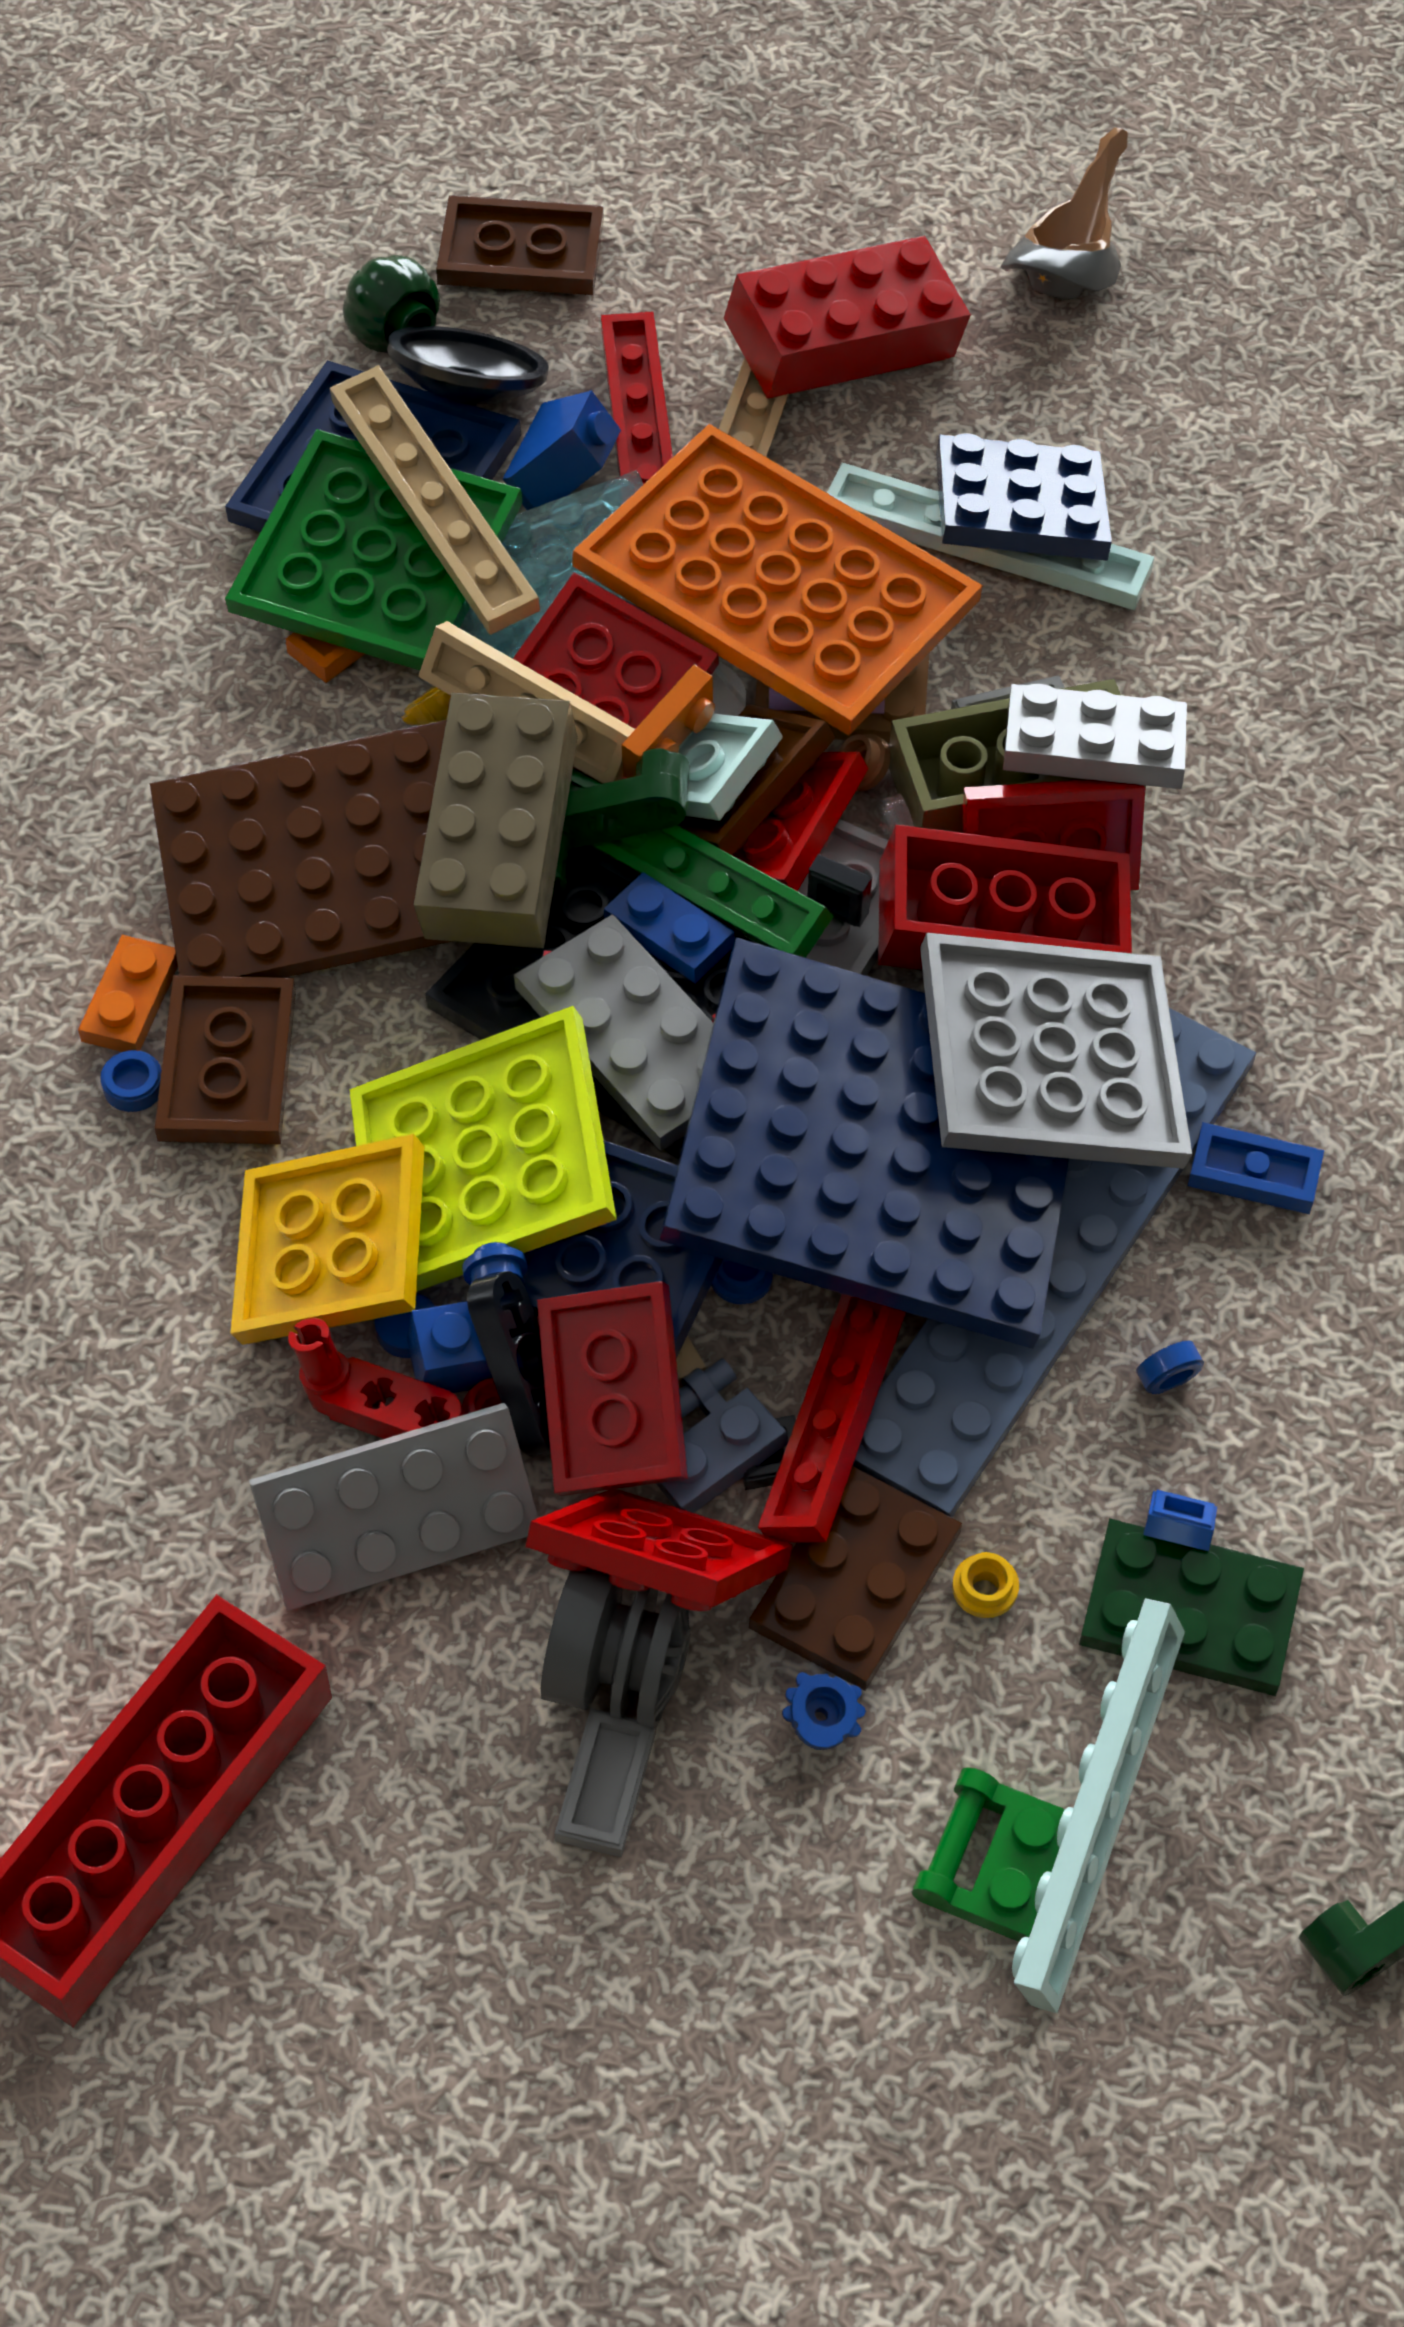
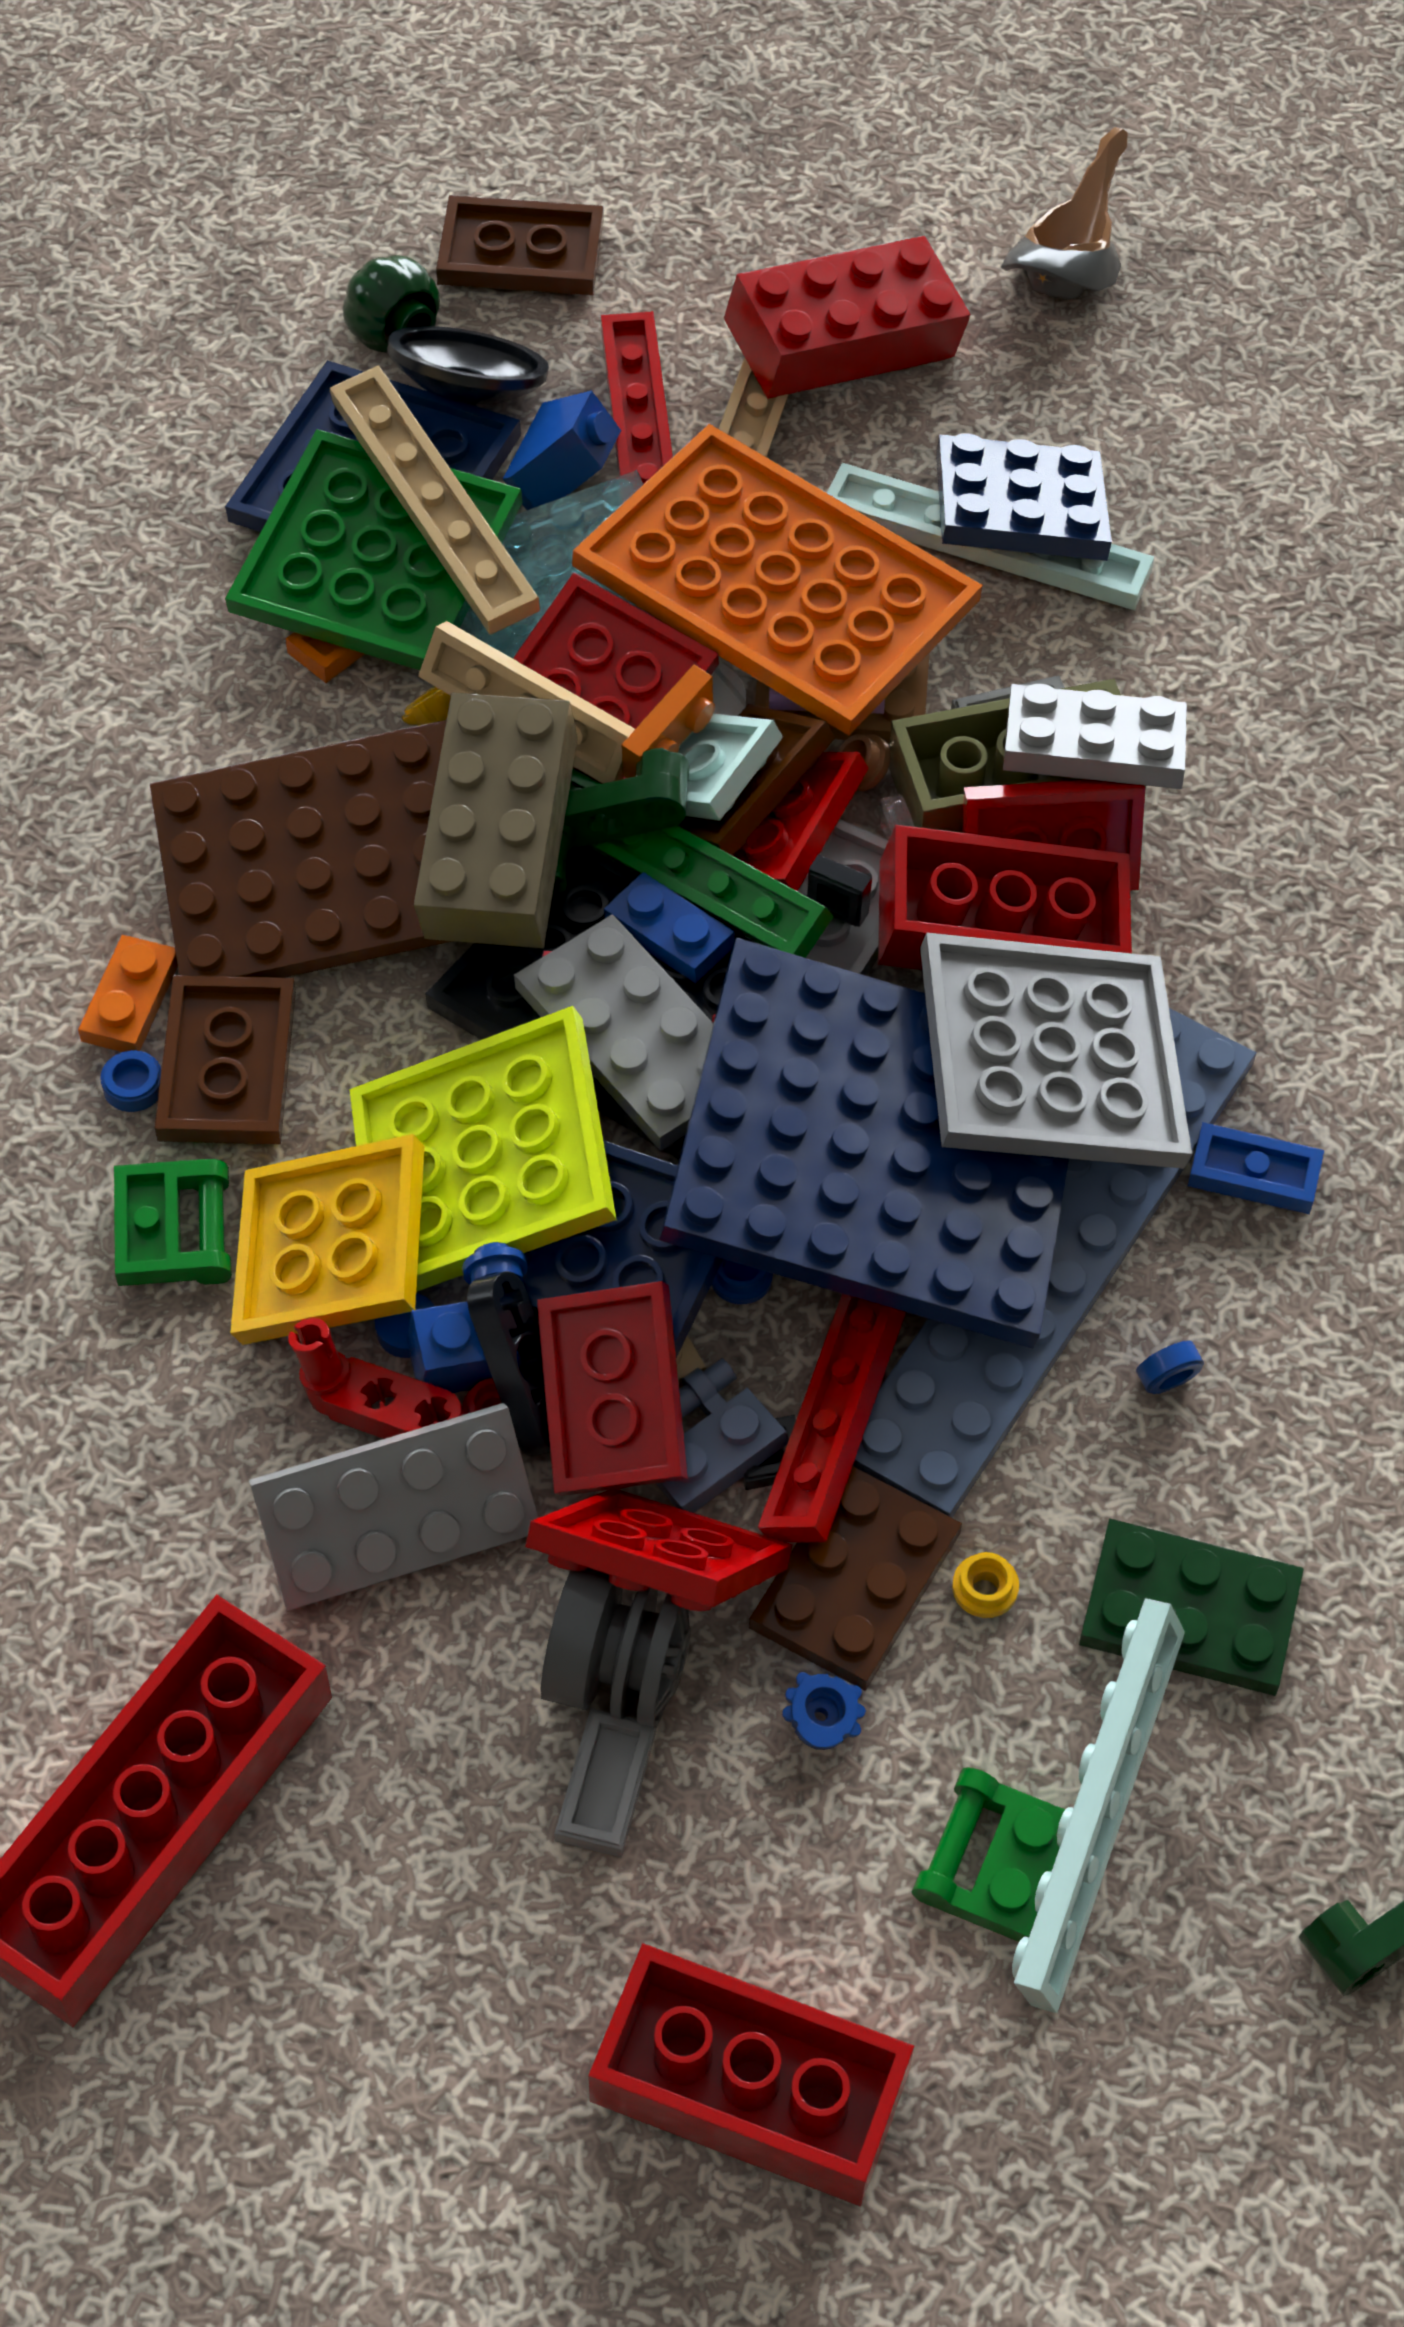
(150, 1227): none -> green plate
(750, 2074): none -> red brick
(1180, 1520): blue tile -> none

